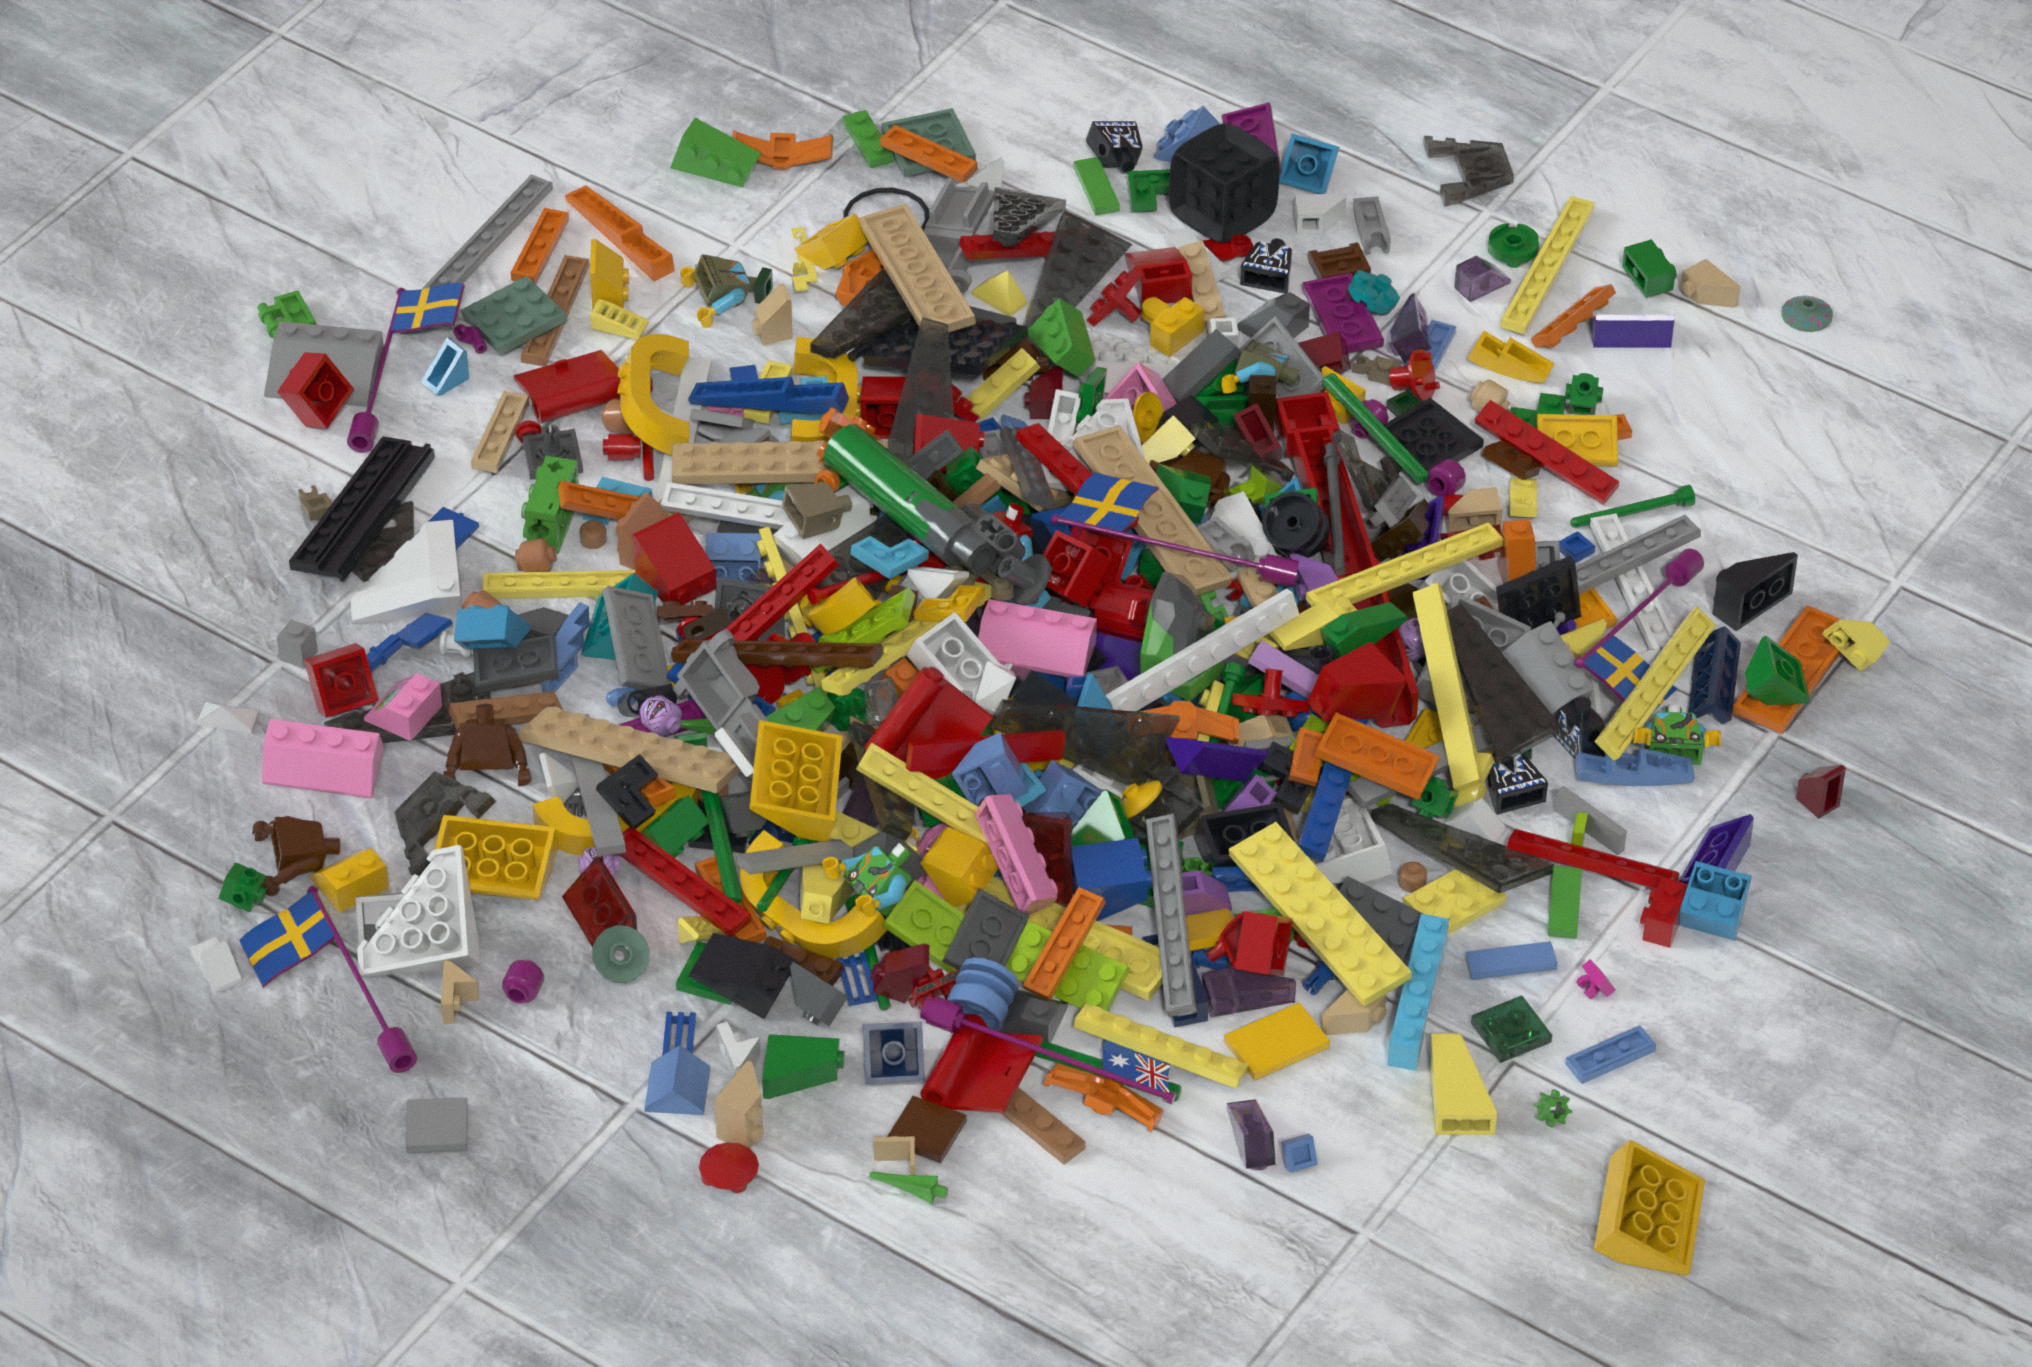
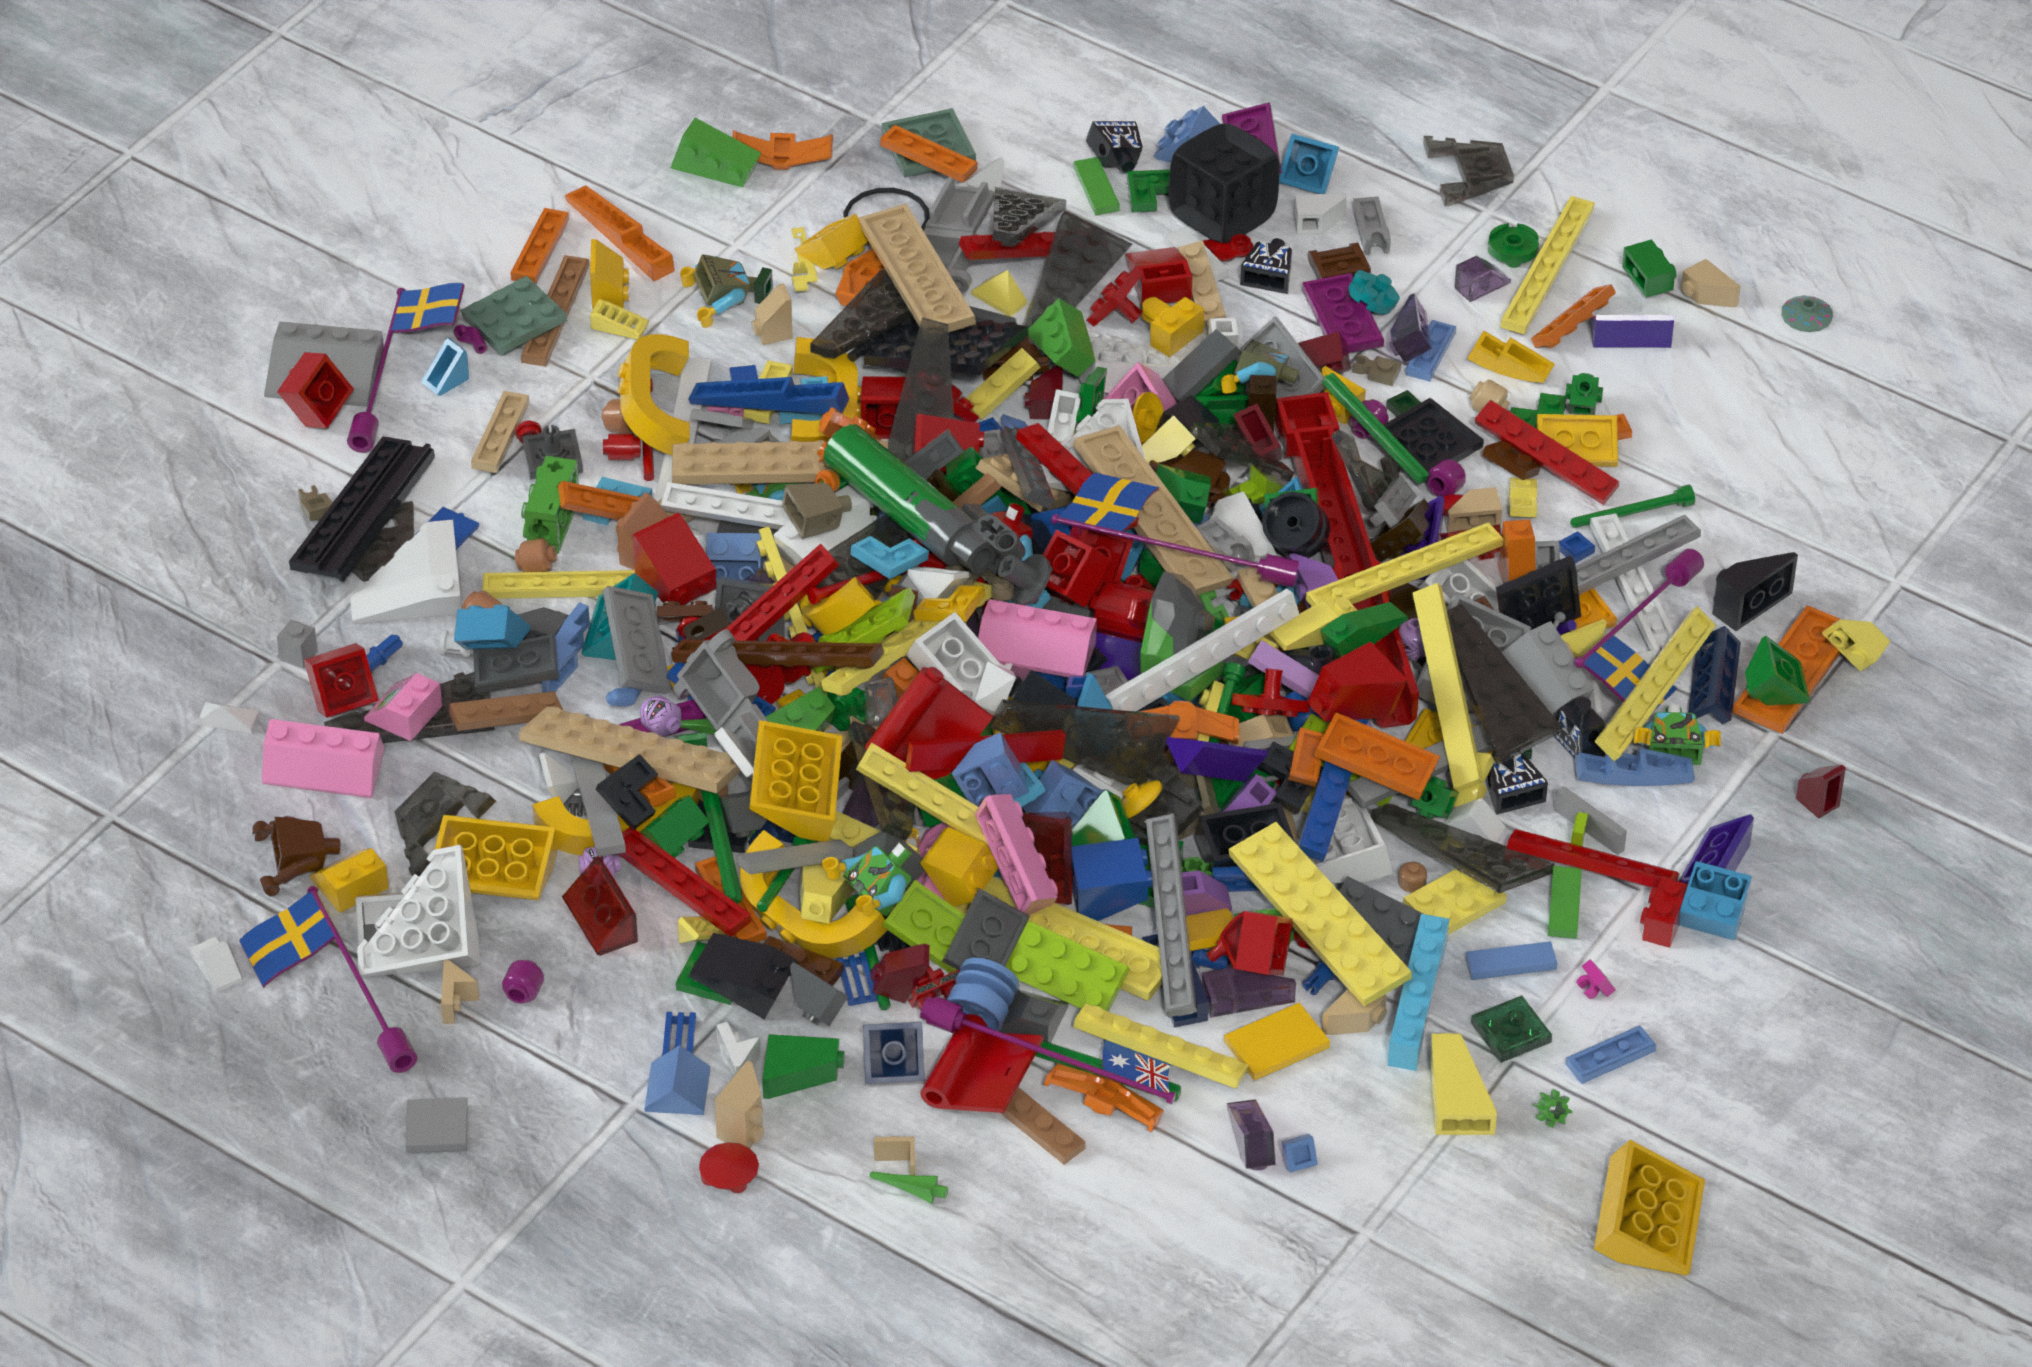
(243, 887): green brick -> none
(288, 306): bright green plate -> none
(423, 629): blue piece -> none
(487, 745): reddish brown torso -> none
(493, 232): light grey tile -> none
(570, 385): red door -> none
(593, 534): medium nougat piece -> none
(627, 941): sand green dish -> none
(641, 696): black piece -> none
(867, 138): bright green plate -> none
(932, 1126): reddish brown tile -> none
(1064, 943): orange plate -> none
(1287, 308): dark grey slope -> none
(1331, 460): dark grey bar -> none
(1416, 376): red piece -> none

